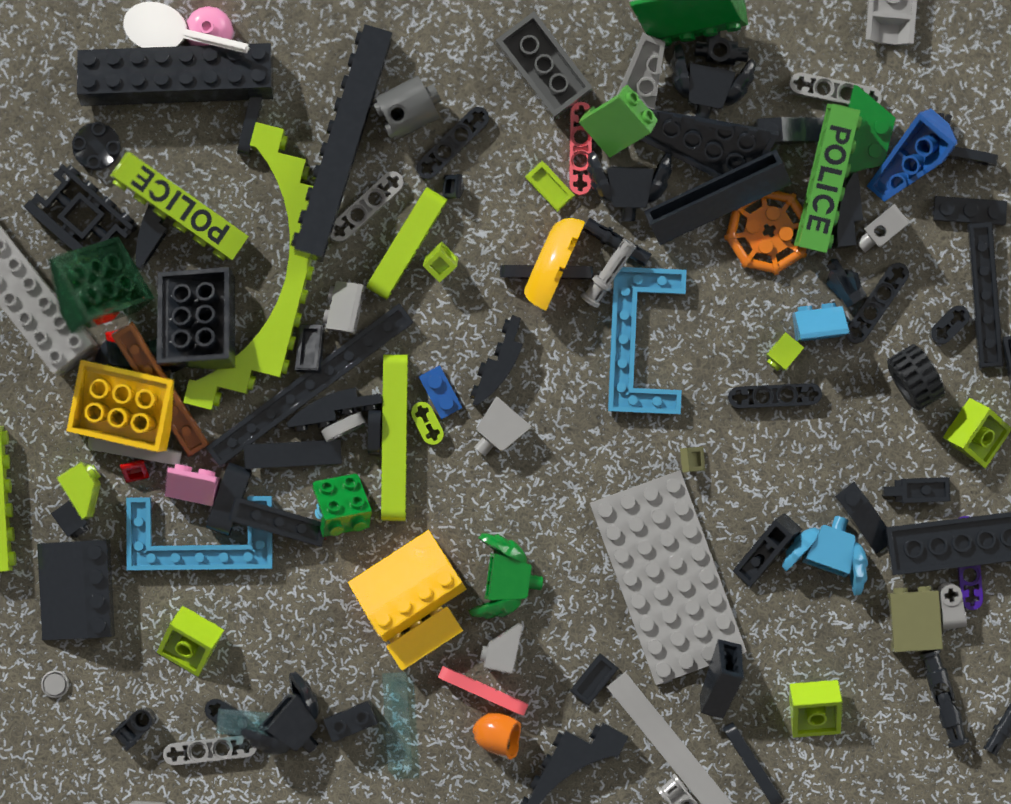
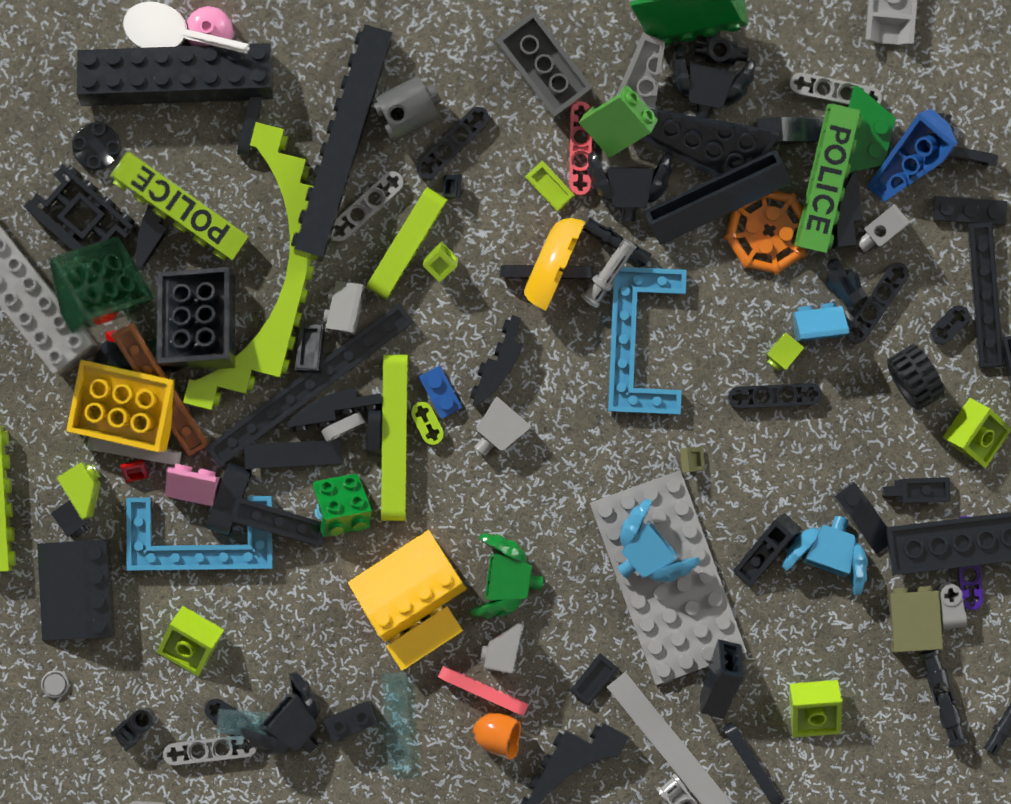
(649, 551): none -> dark azure torso

